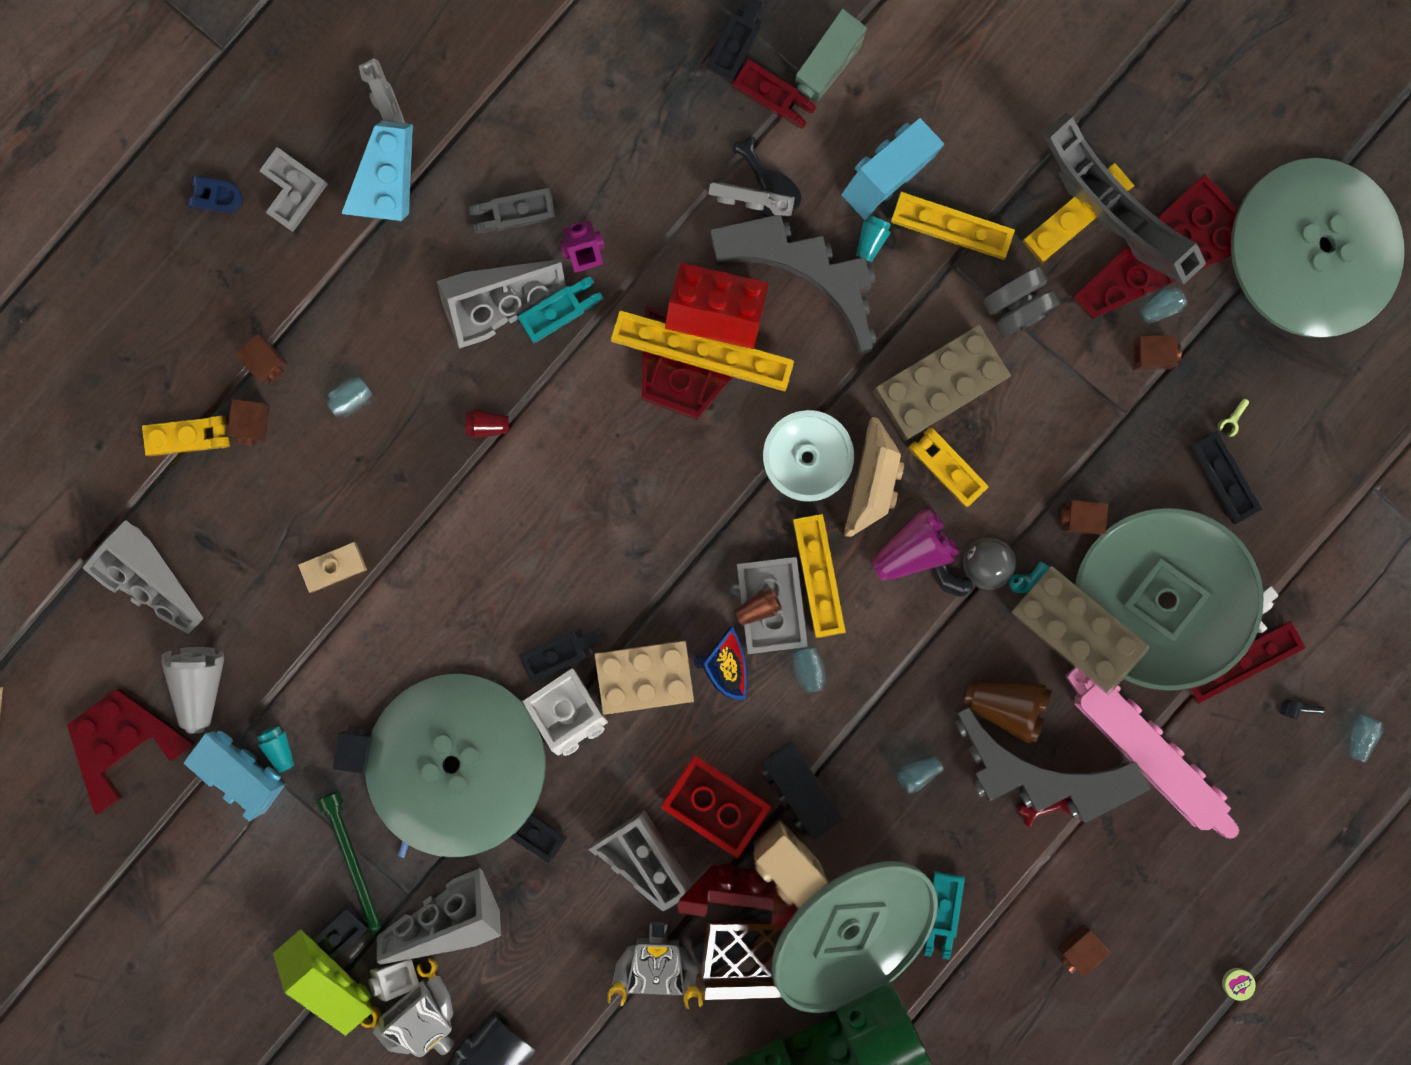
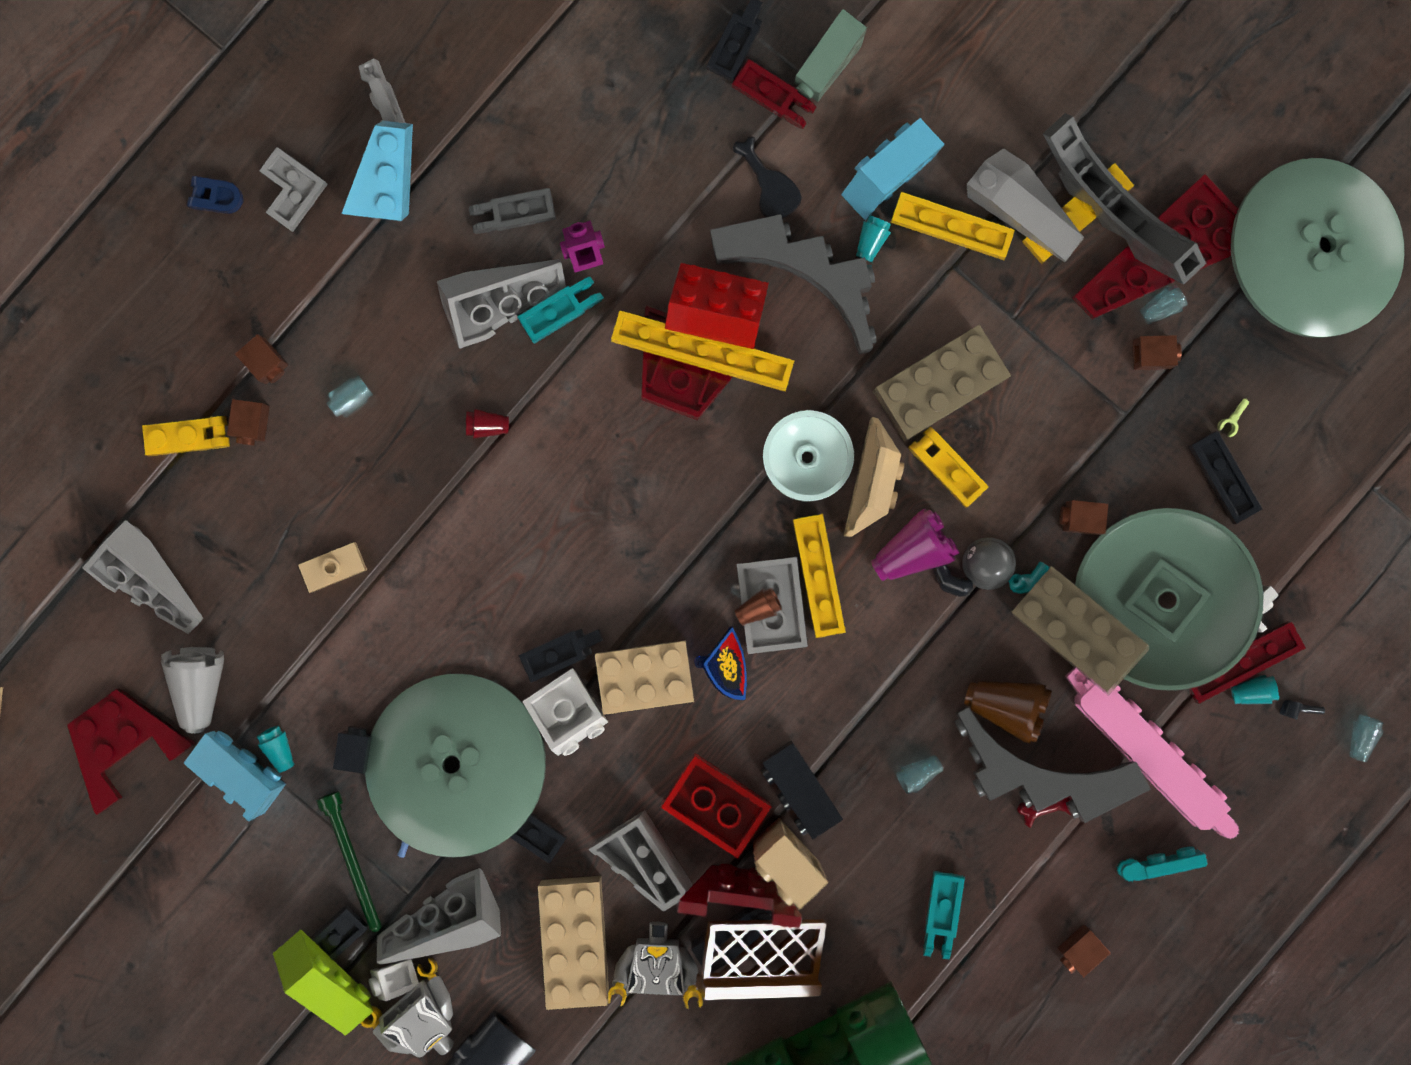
(573, 942): none -> tan brick
(754, 198): light grey hinge -> none
(809, 670): clear light blue brick -> none
(854, 936): sand green dish -> none
(1020, 199): none -> light grey wedge
(1020, 300): dark grey wheel -> none
(1161, 865): none -> teal hinge
(1238, 984): yellowish green tile -> none
(1256, 691): none -> teal cone

